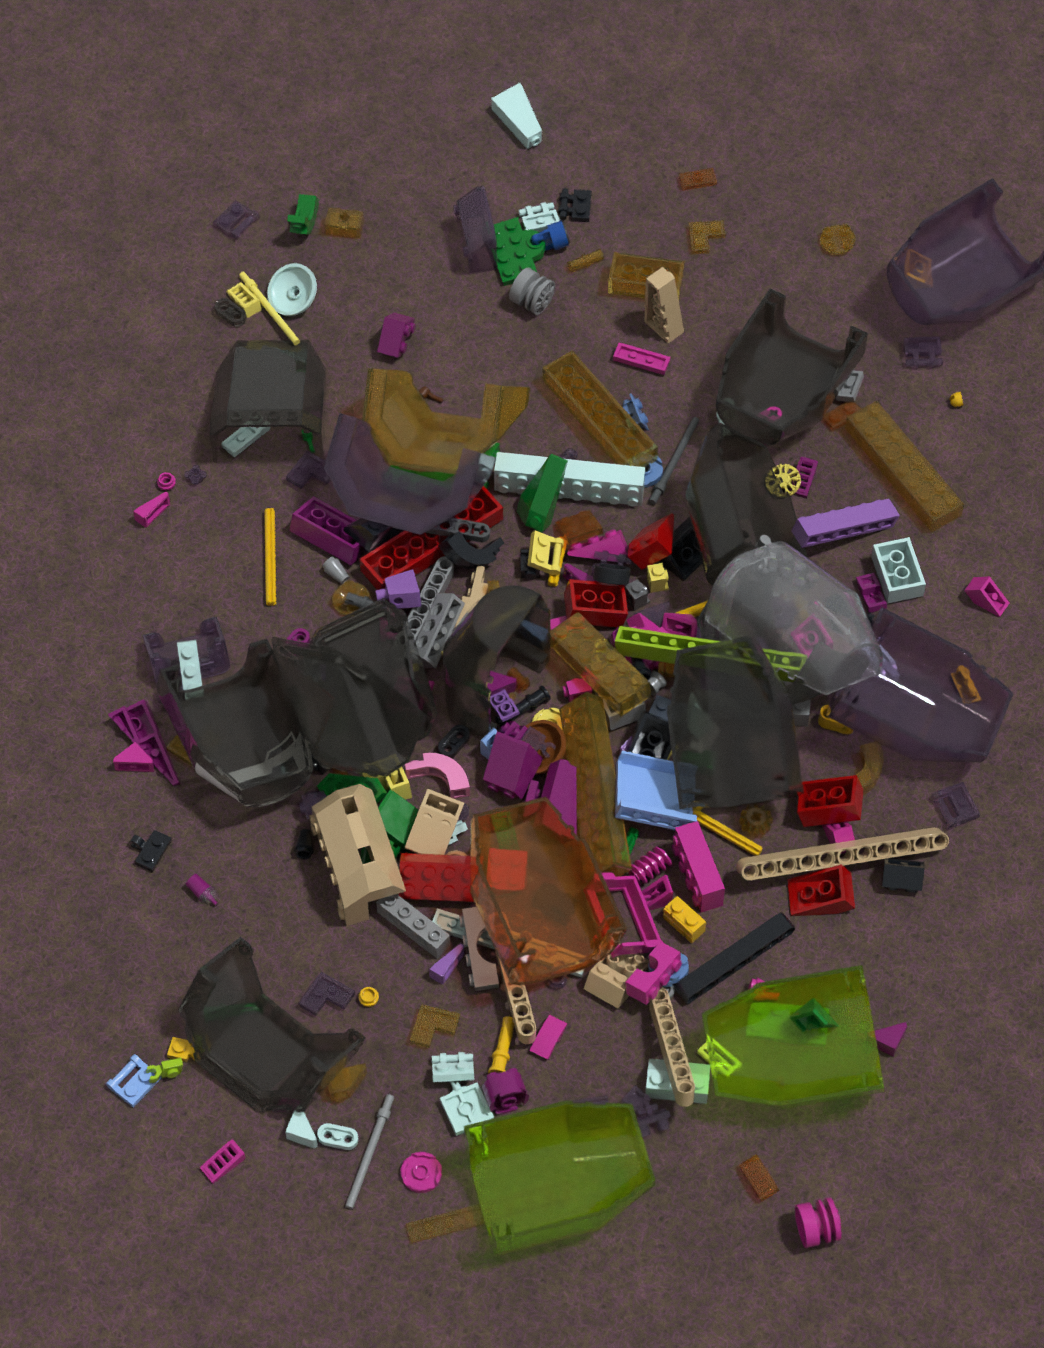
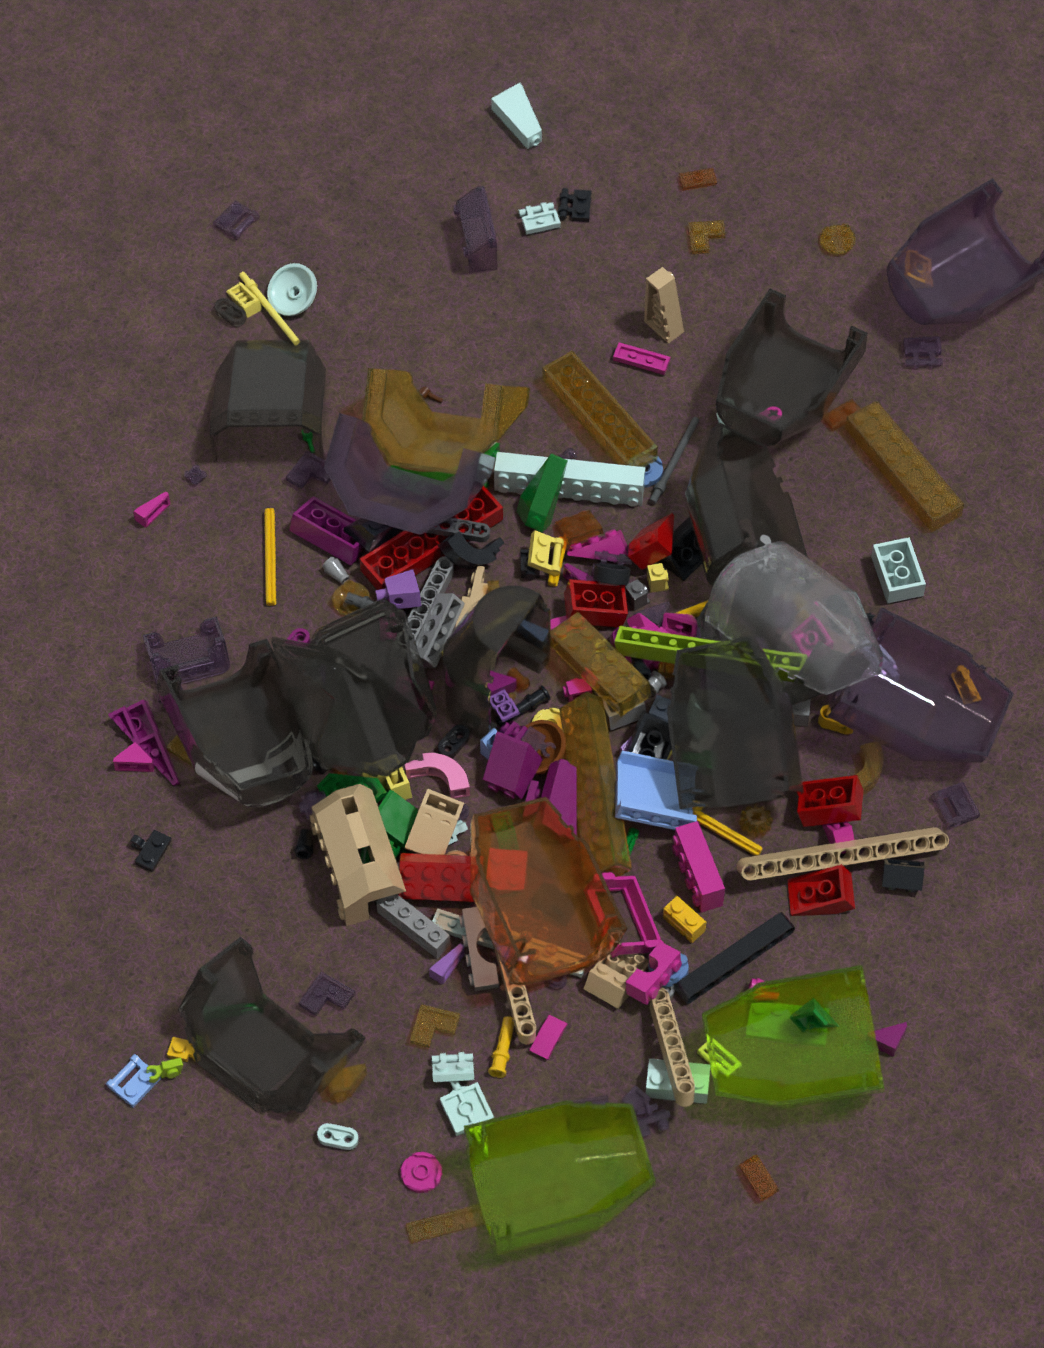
(166, 477): dark pink plate -> none
(189, 664): light aqua plate -> none
(202, 890): magenta piece -> none
(218, 1156): dark pink slope -> none
(242, 439): light aqua hinge -> none
(300, 1130): light aqua slope -> none
(305, 215): green arch -> none
(344, 223): clear yellow brick -> none
(368, 996): yellow plate -> none
(382, 1115): light grey bar -> none
(394, 334): magenta brick -> none
(505, 1091): magenta brick -> none
(520, 248): green plate -> none
(532, 291): light grey wheel -> none
(585, 260): clear yellow pin -> none
(630, 273): clear yellow brick -> none
(634, 407): medium blue hinge -> none
(648, 864): dark pink piece -> none
(658, 893): dark pink slope -> none
(786, 478): light yellow wheel -> none
(806, 466): magenta slope -> none
(818, 1222): dark pink wheel -> none
(845, 522): medium lavender brick -> none
(851, 387): light grey plate -> none
(870, 592): magenta slope -> none
(956, 399): yellow hinge -> none
(987, 595): dark pink slope -> none

